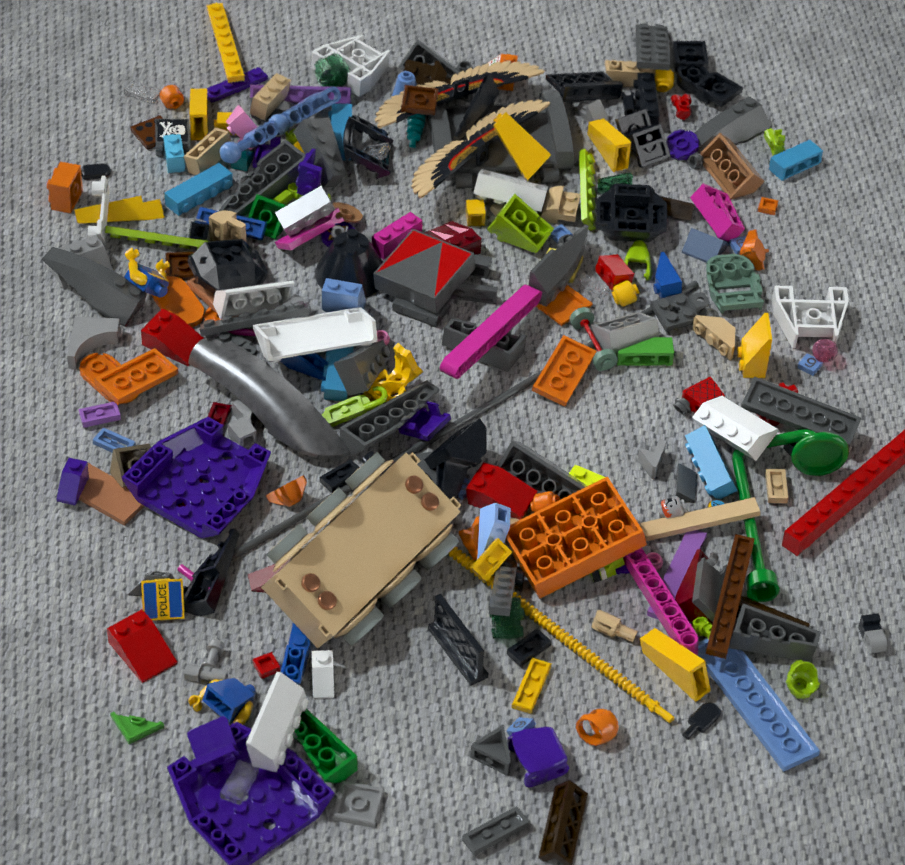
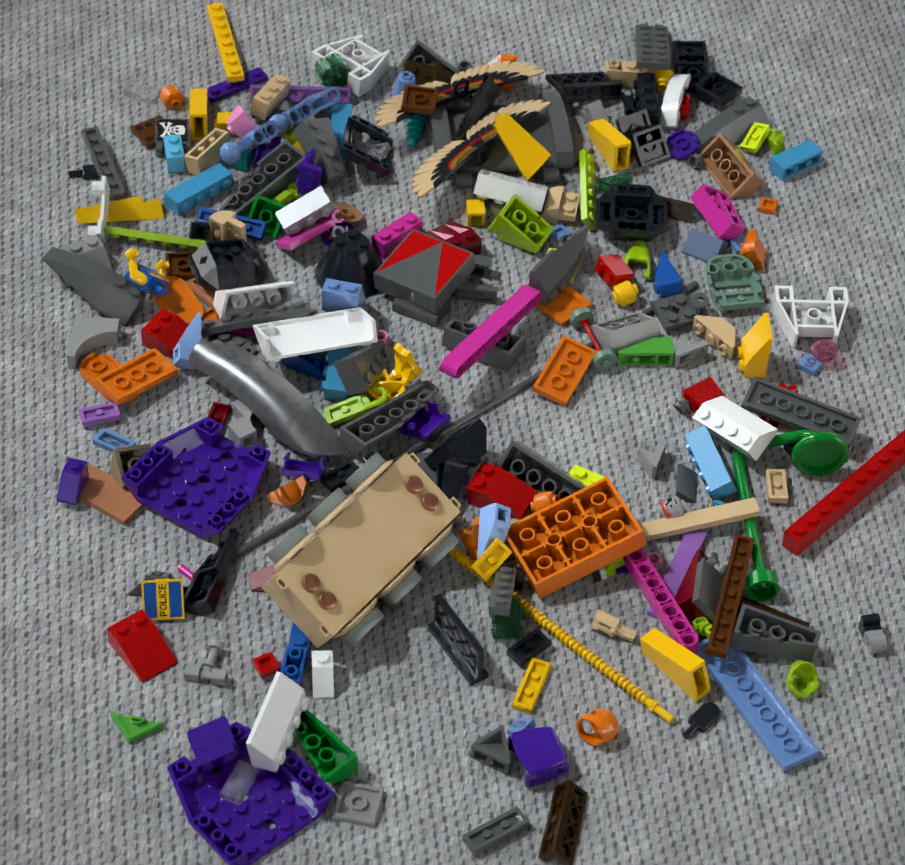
(65, 187): orange brick -> none
(103, 161): none -> dark grey plate
(187, 342): none -> light blue slope
(227, 699): blue torso -> none
(296, 468): none -> dark purple piece
(672, 100): none -> white slope
(689, 353): none -> light grey slope
(755, 137): none -> neon yellow plate

